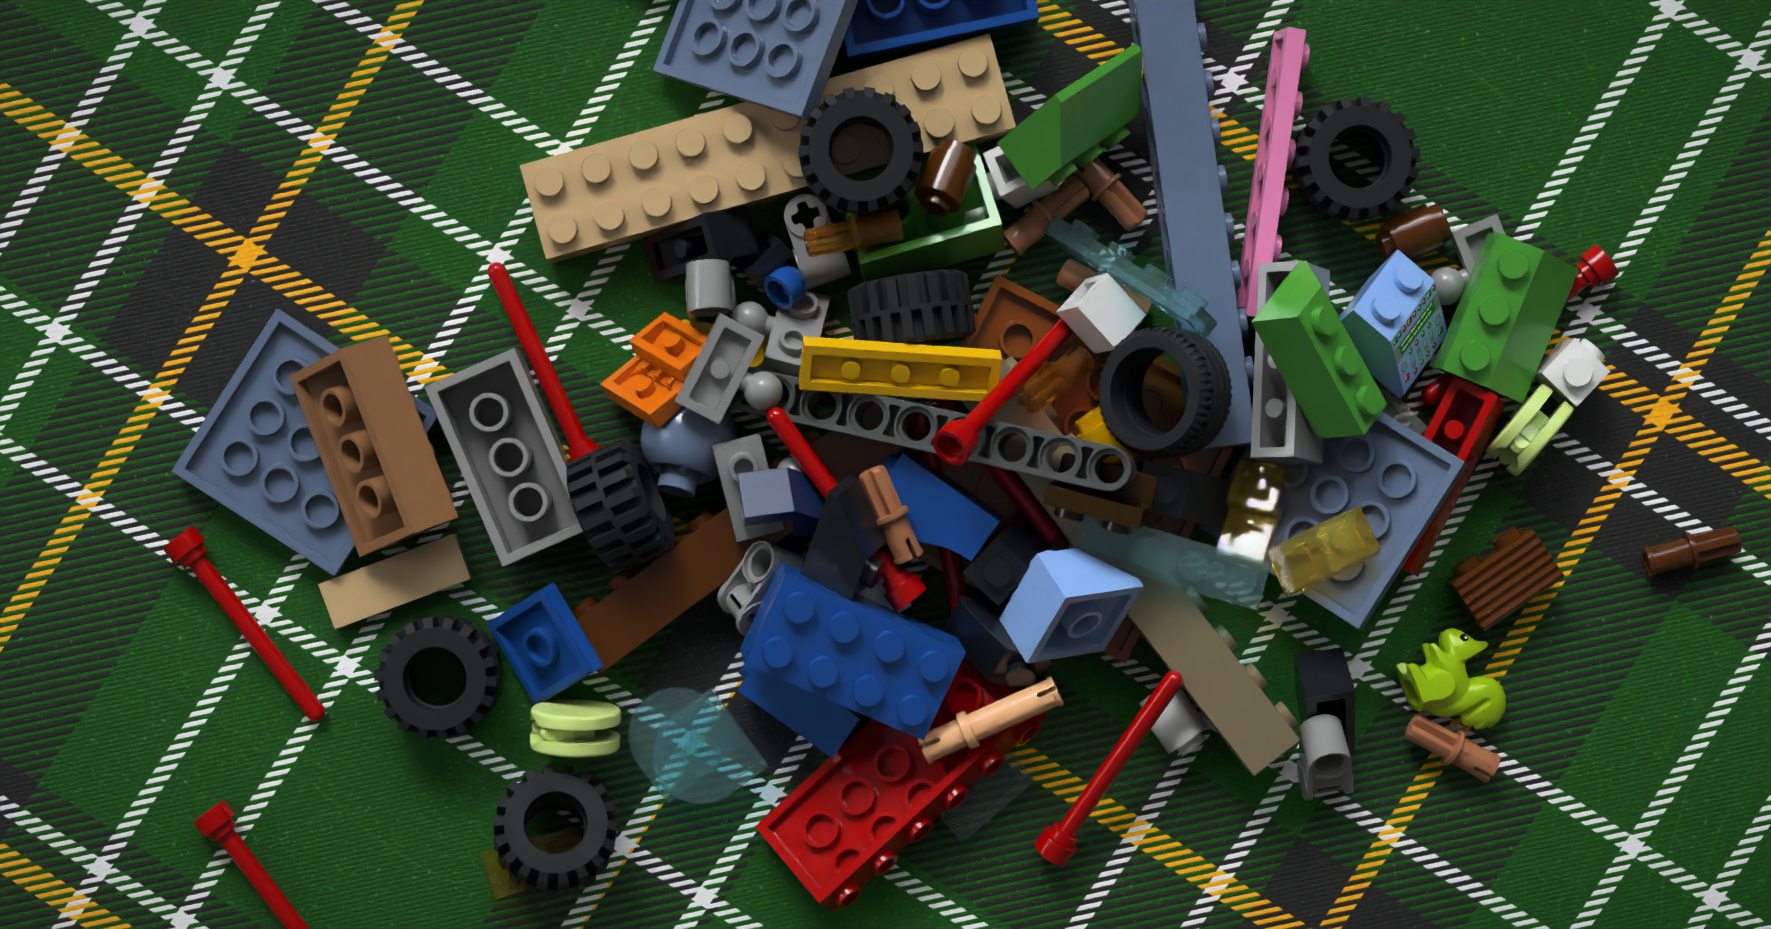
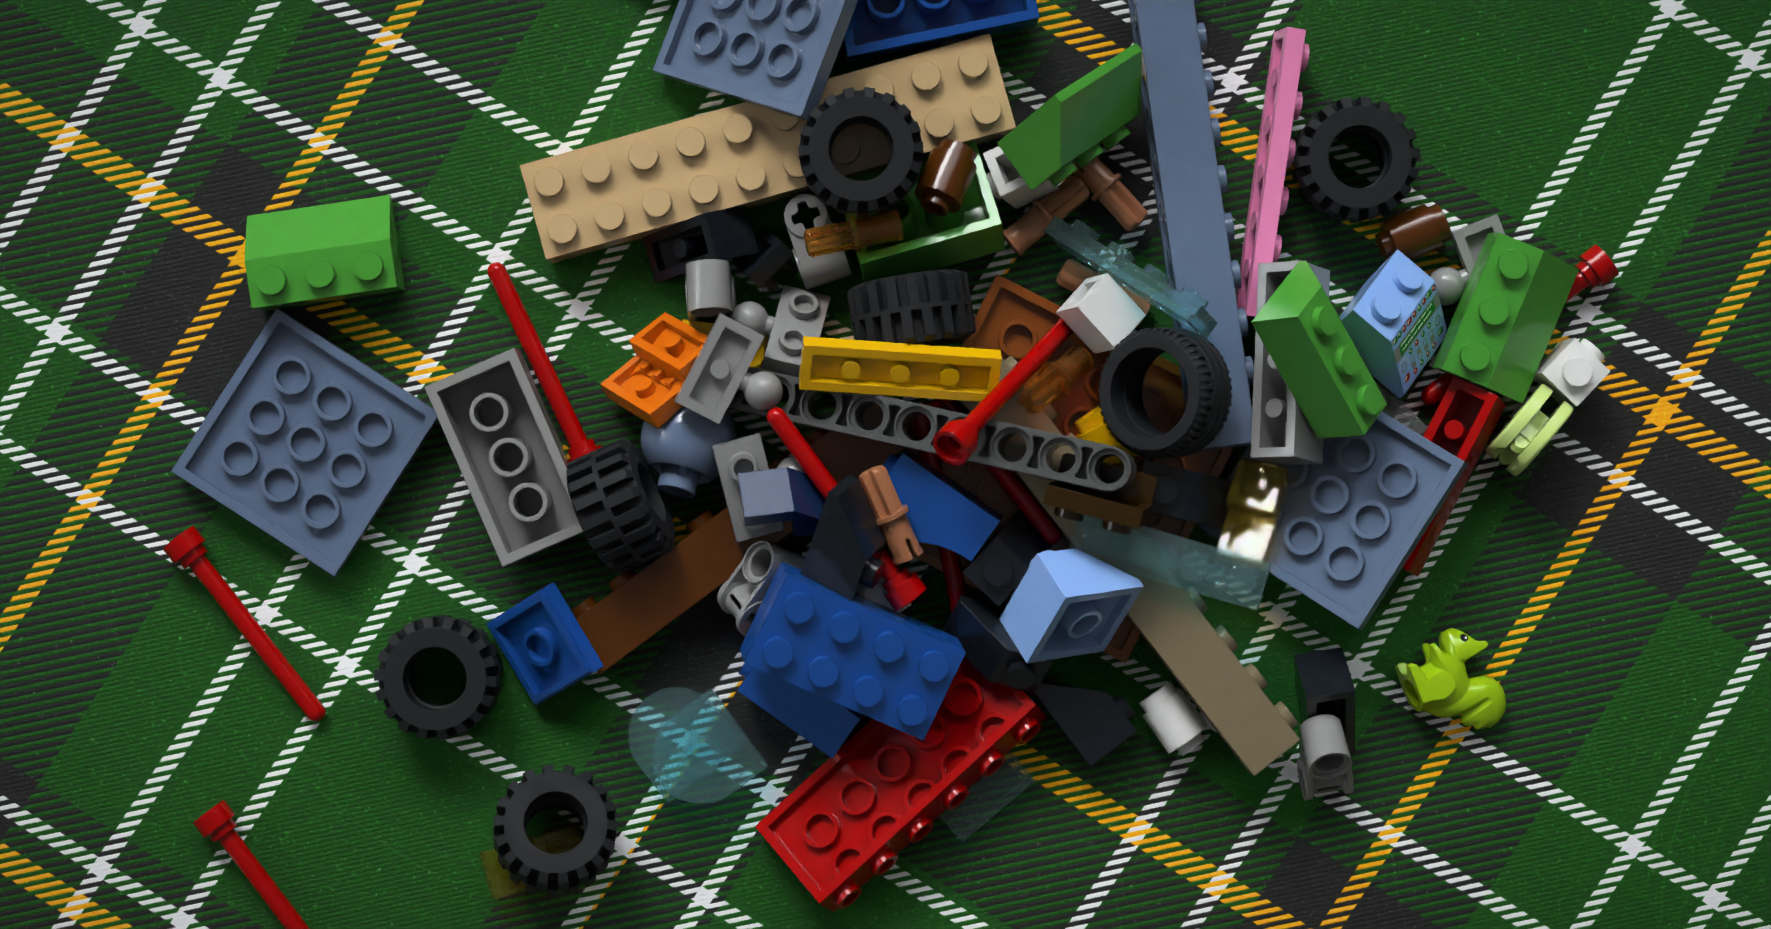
(323, 254): none -> bright green slope
(373, 445): medium nougat slope -> none
(395, 581): tan tile -> none
(575, 728): yellowish green head -> none
(785, 286): blue hinge -> none
(989, 720): light nougat pin -> none
(1059, 841): red piece -> none
(1088, 717): none -> black slope
(1322, 551): clear yellow slope -> none
(1452, 747): nougat axle -> none
(1503, 578): reddish brown brick -> none
(1691, 551): reddish brown axle -> none

